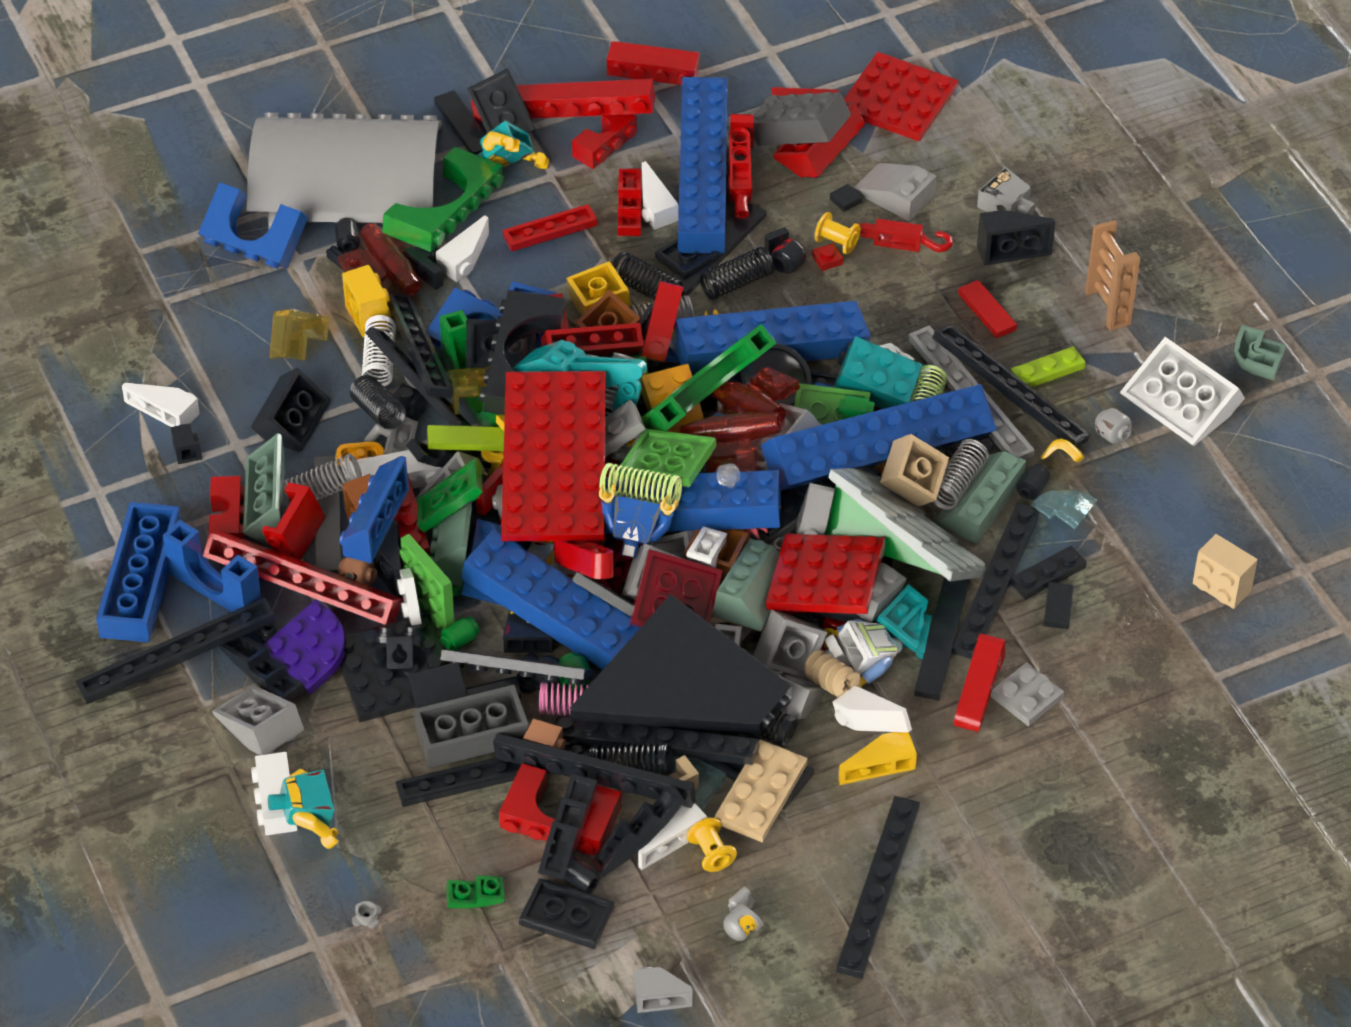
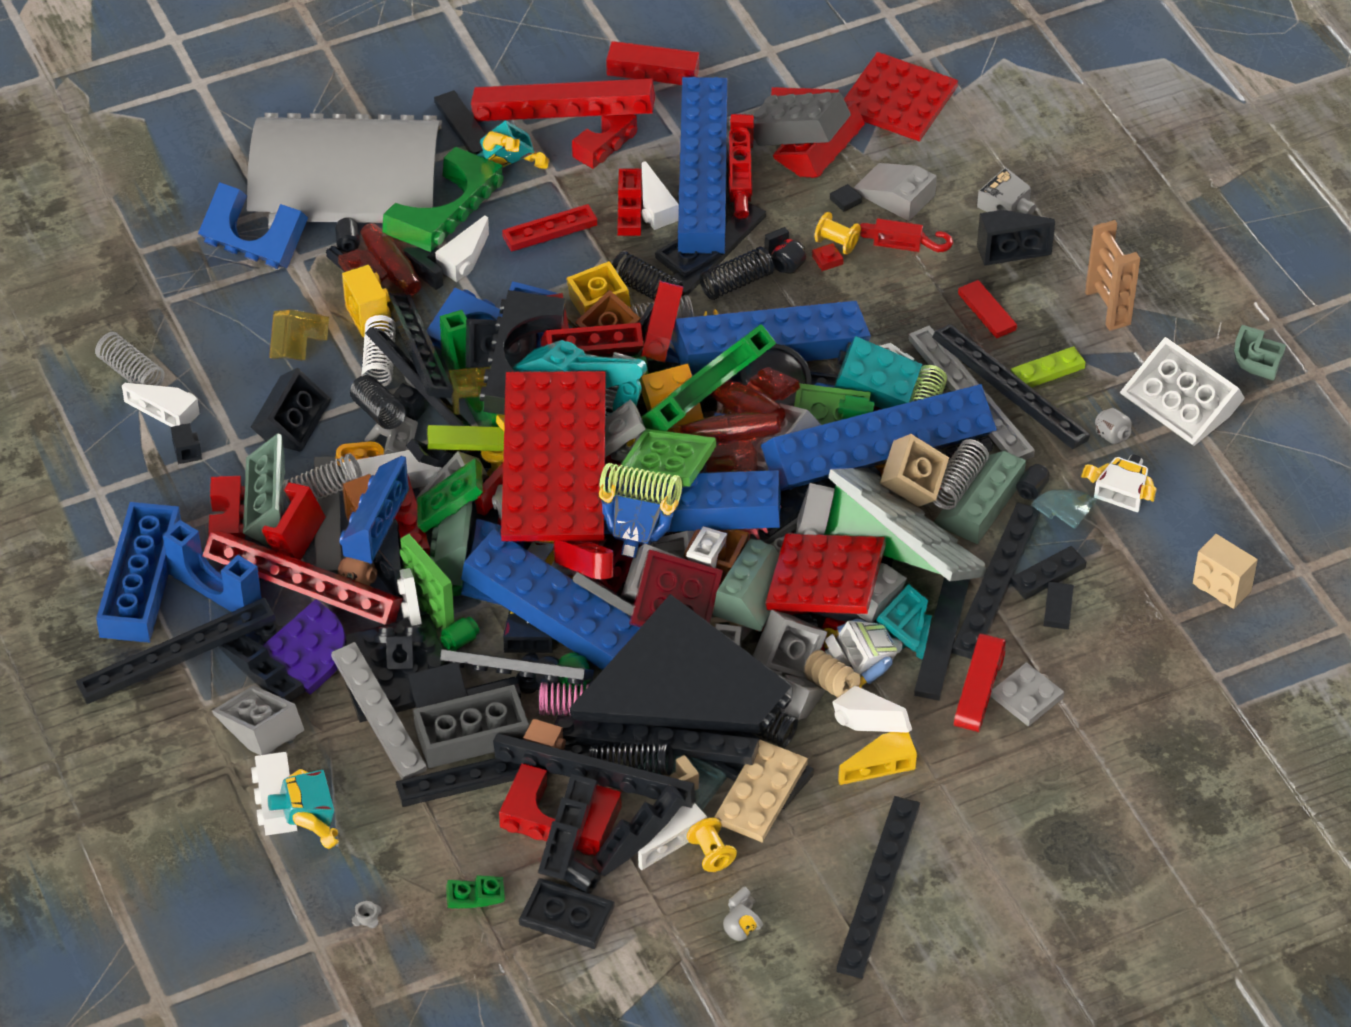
(118, 342): none -> light grey piece
(378, 711): none -> light grey plate
(500, 101): black tile -> none
(659, 990): light grey slope -> none
(728, 475): clear plate -> none
(1065, 445): yellow hair -> none
(1122, 482): none -> white torso

